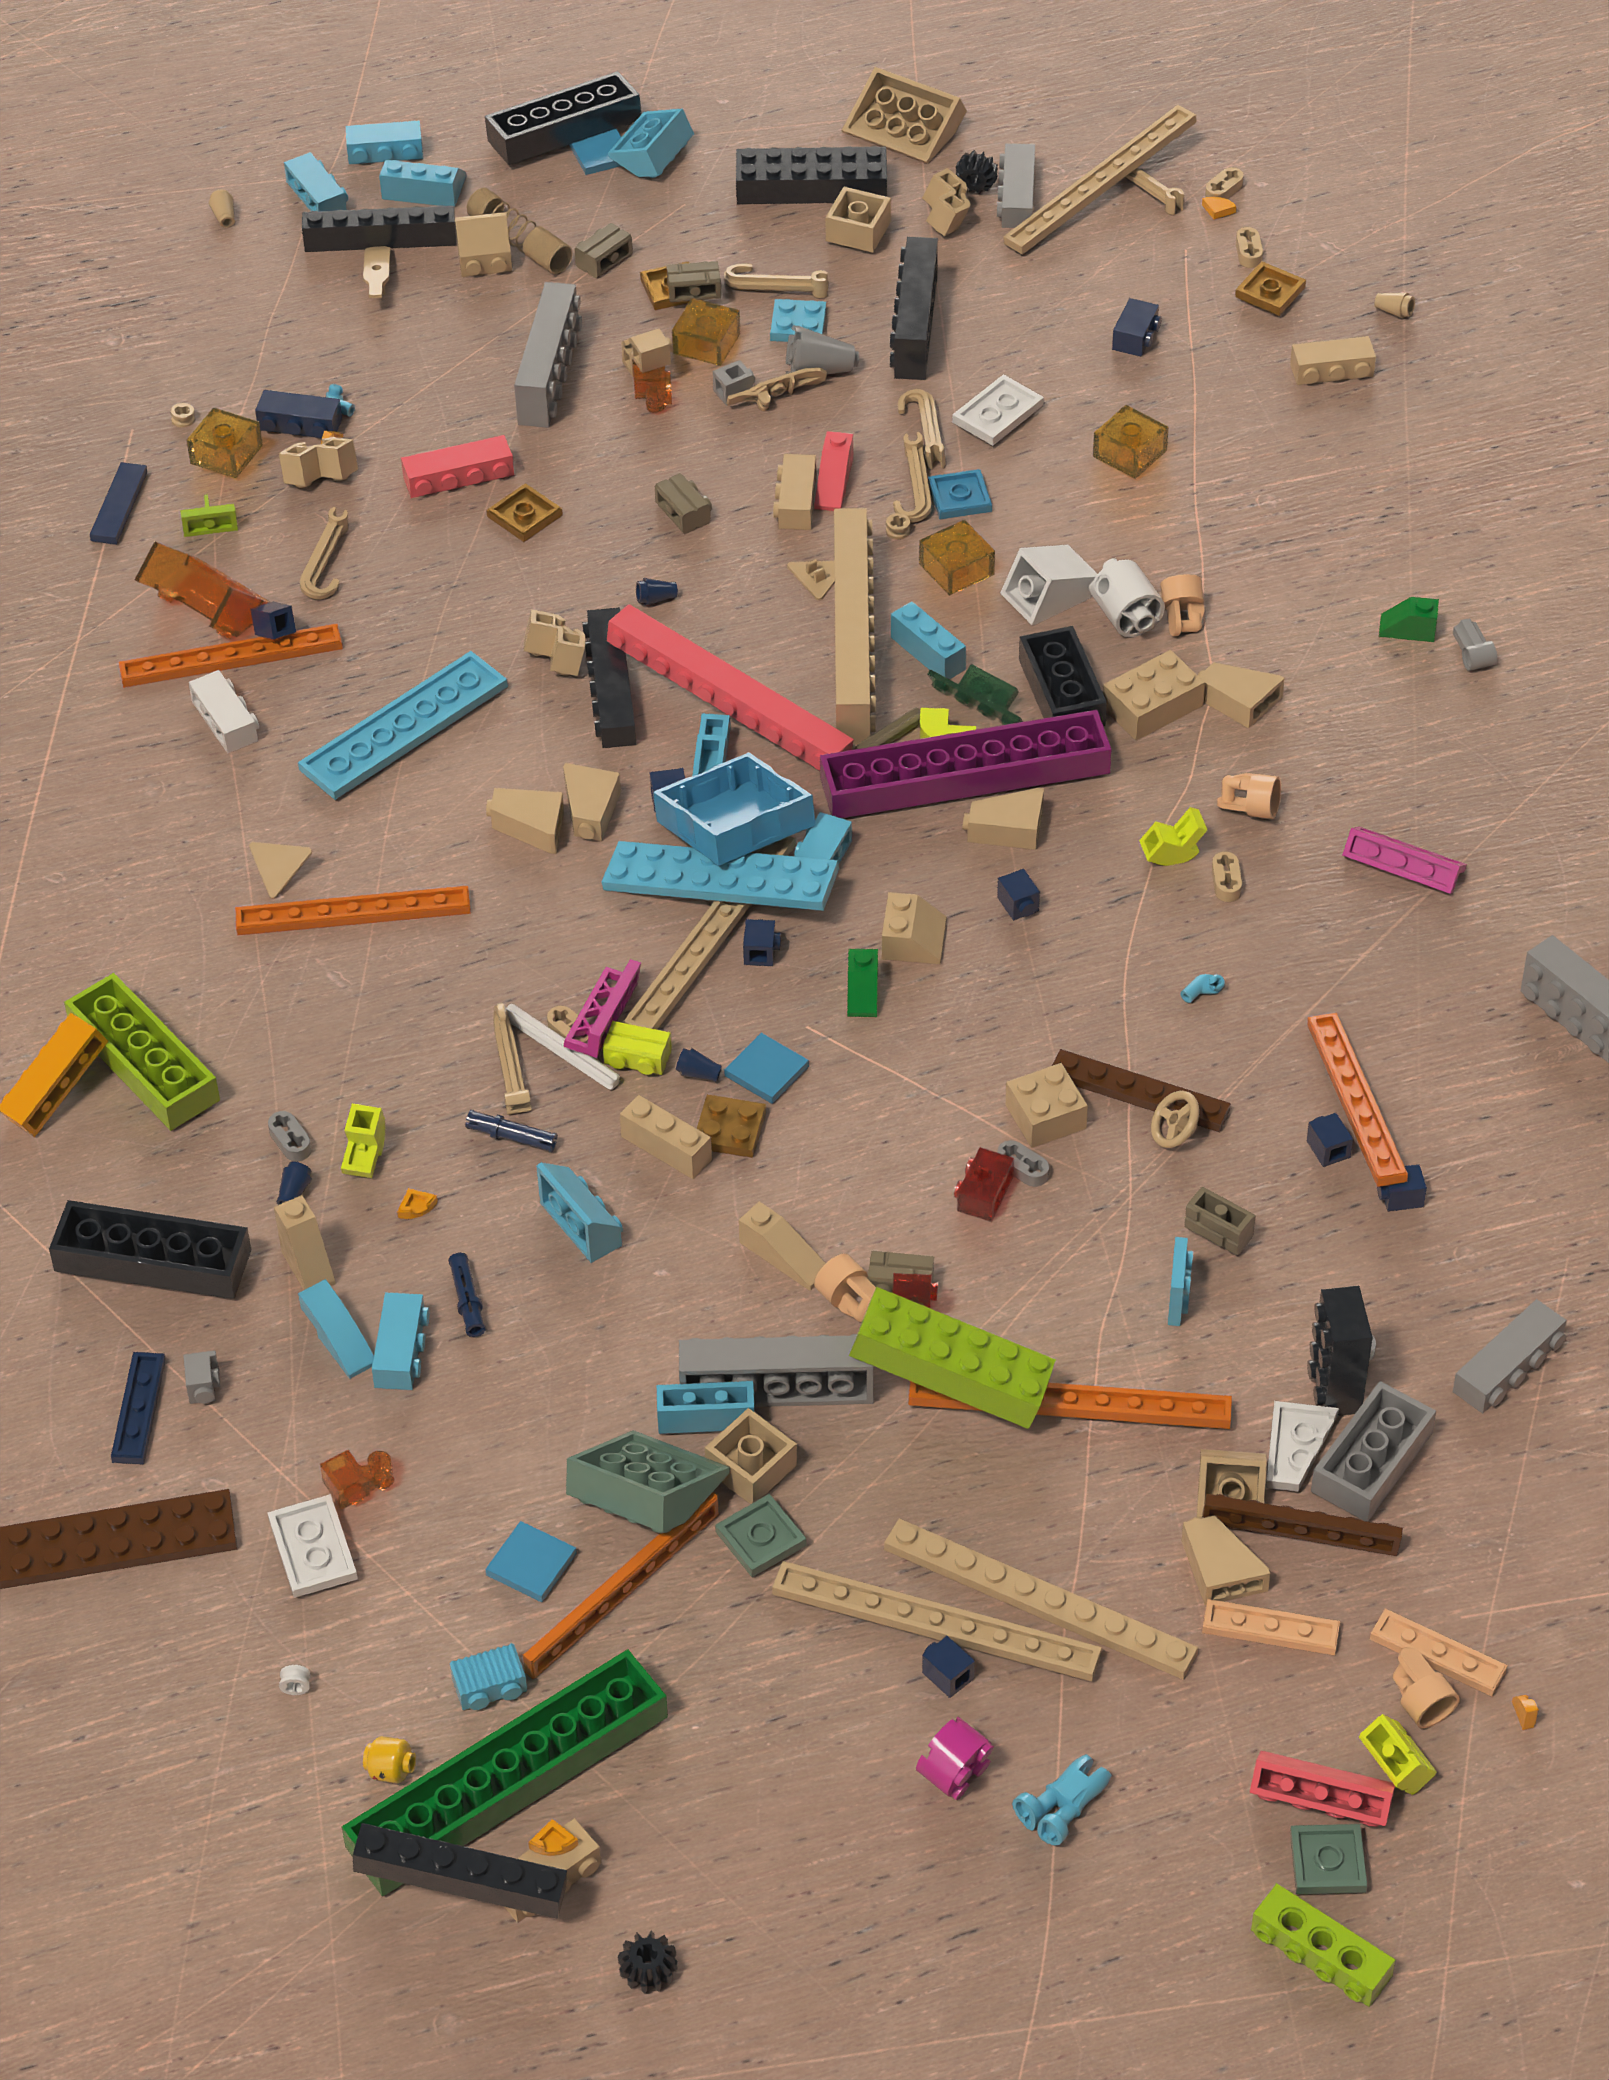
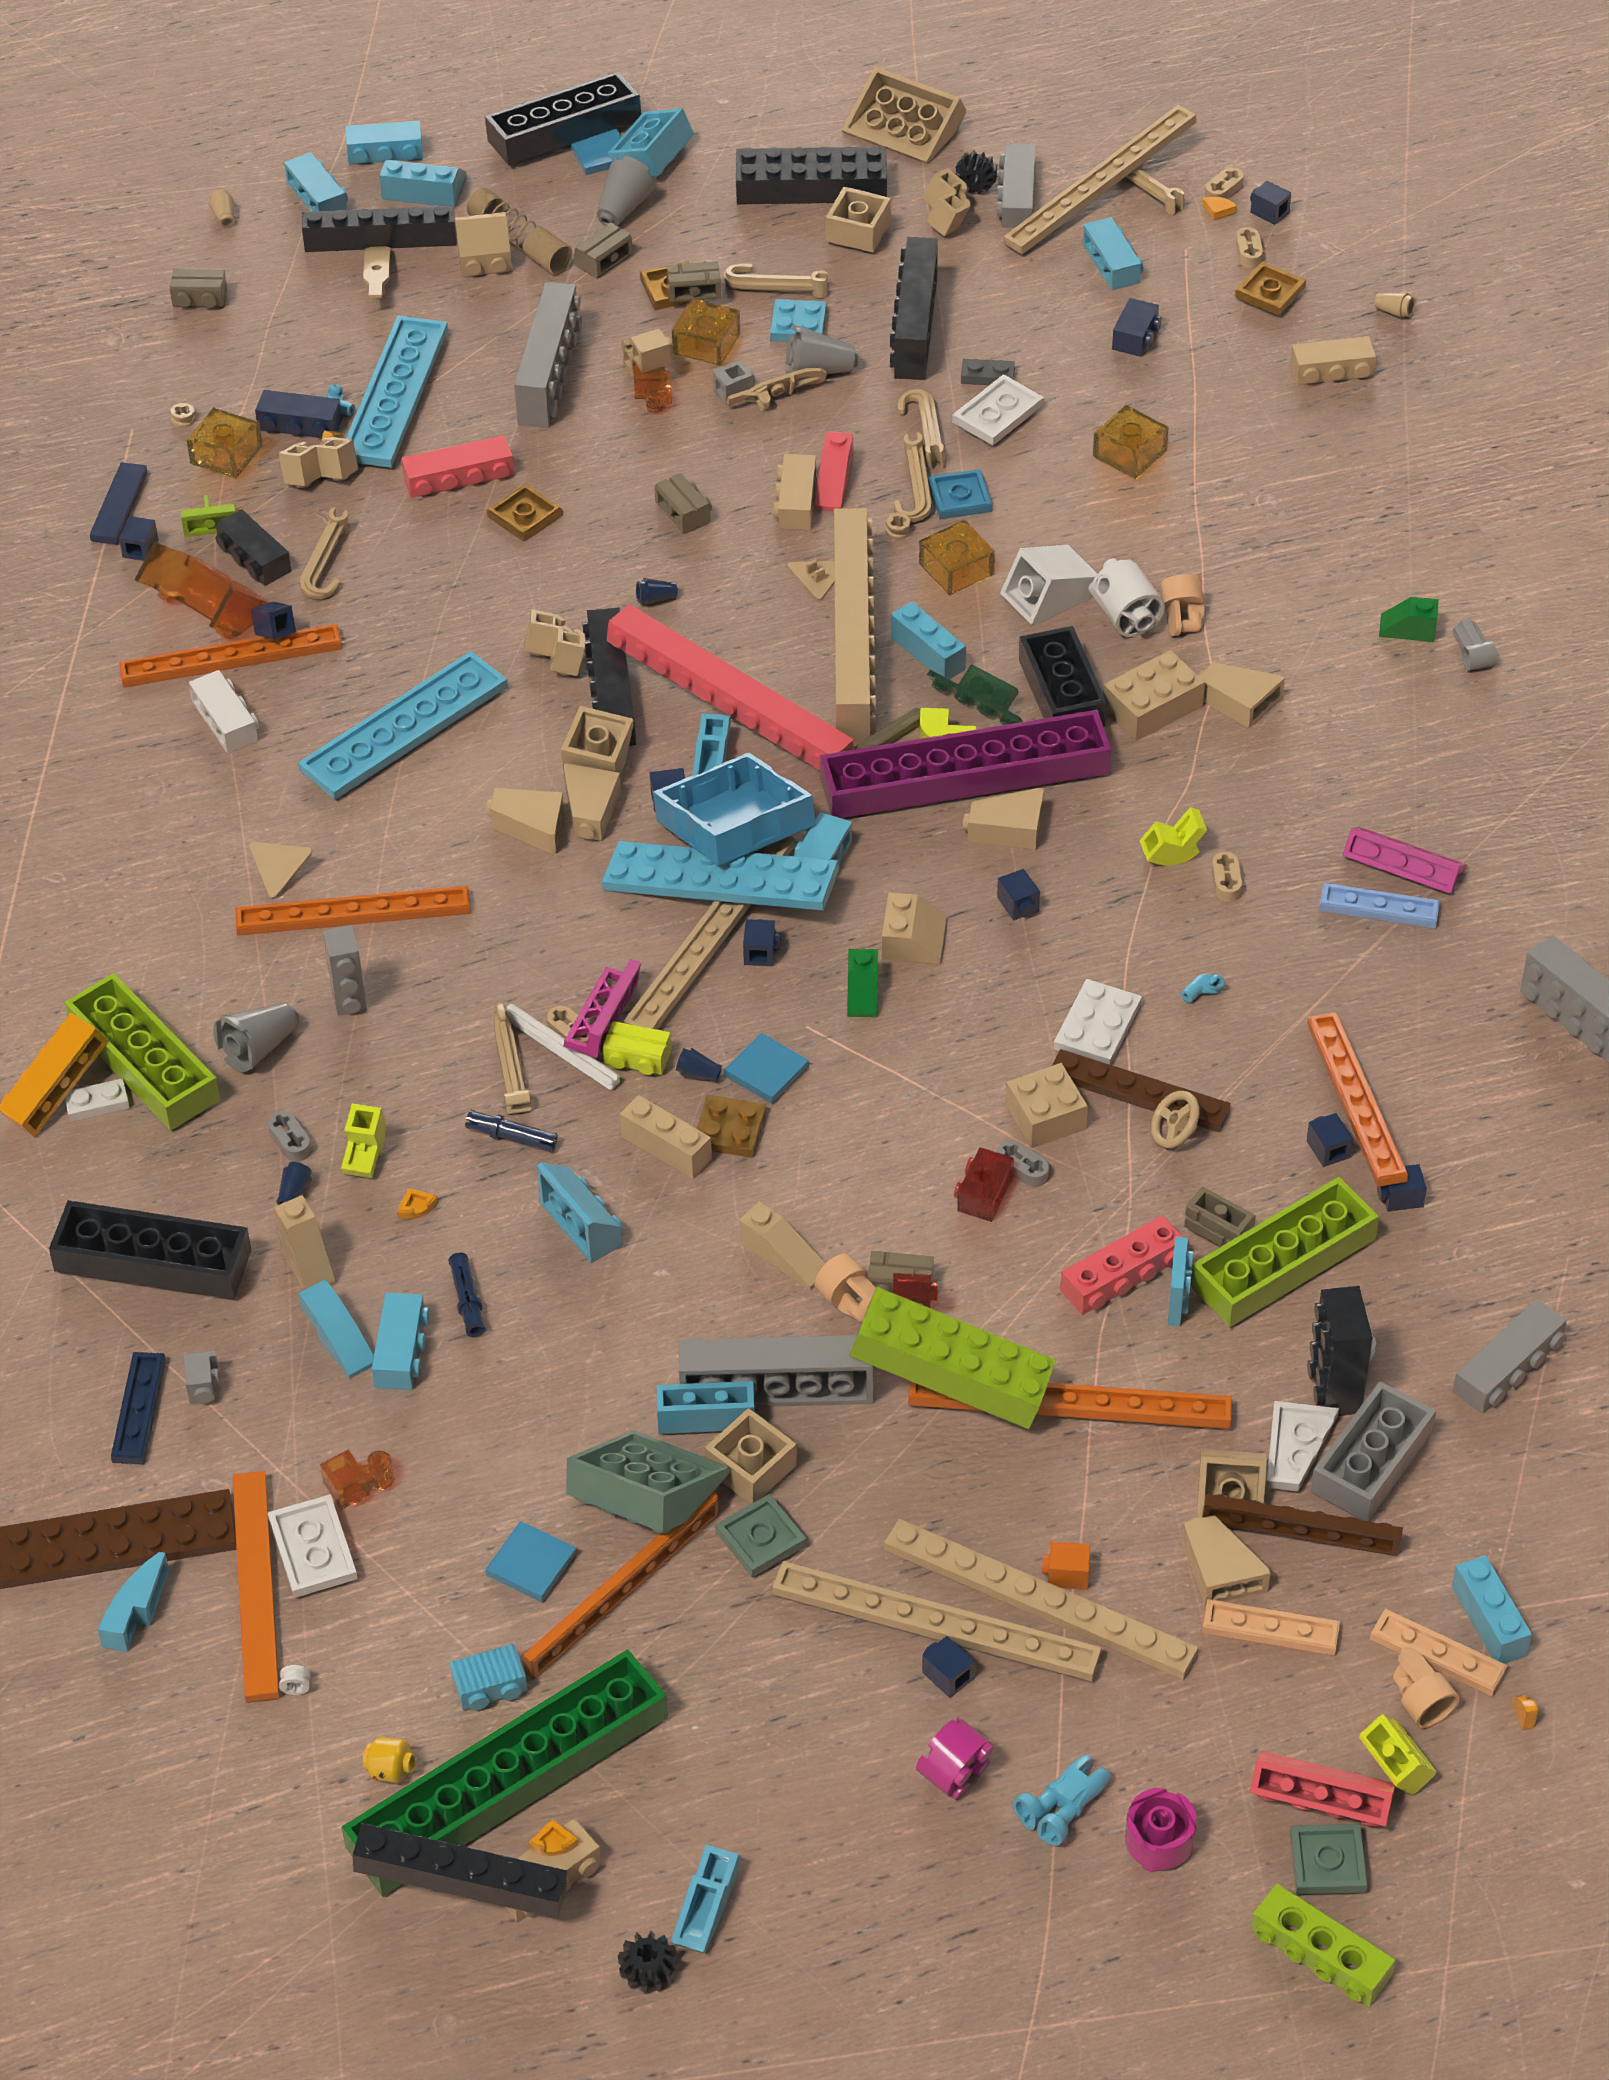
(96, 1100): none -> white plate
(134, 1604): none -> medium azure slope
(138, 537): none -> dark blue brick
(198, 288): none -> dark tan brick
(253, 547): none -> black brick
(253, 1034): none -> light grey cone
(255, 1587): none -> orange tile
(345, 970): none -> light grey brick
(395, 389): none -> medium azure plate
(598, 740): none -> tan slope
(624, 190): none -> light grey cone
(706, 1898): none -> medium azure slope
(985, 371): none -> dark grey plate
(1067, 1565): none -> orange brick
(1098, 1021): none -> white plate
(1112, 253): none -> medium azure brick
(1120, 1265): none -> coral brick
(1160, 1829): none -> dark pink brick
(1262, 794): light nougat piece -> none
(1270, 202): none -> dark blue brick
(1284, 1251): none -> lime brick
(1379, 905): none -> light blue tile
(1491, 1610): none -> medium azure brick

